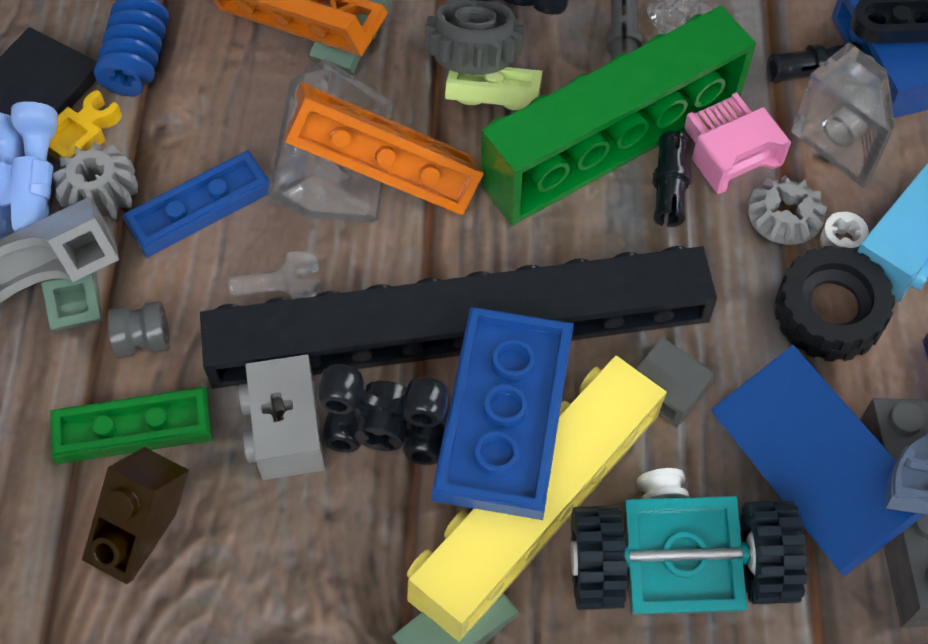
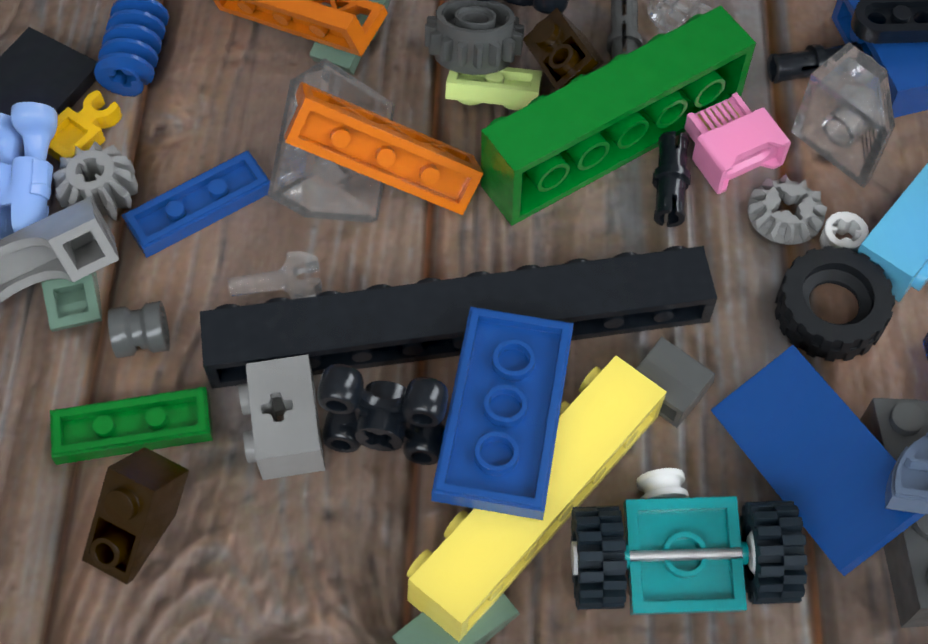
(561, 49): none -> dark brown slope

